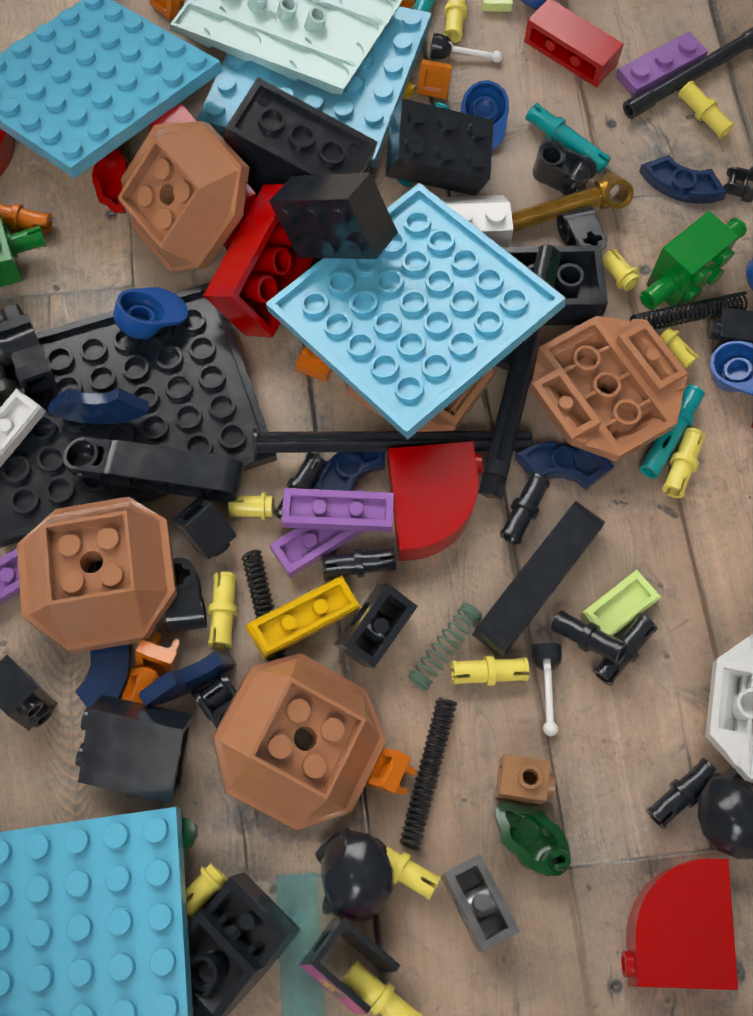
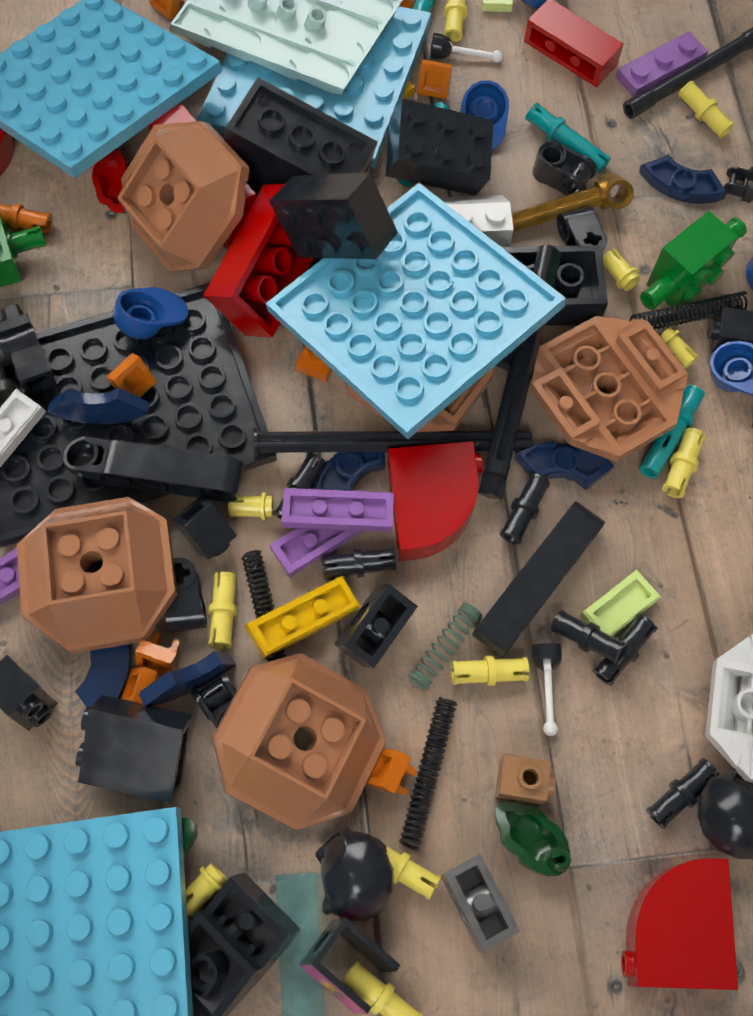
(132, 376): none -> orange tile

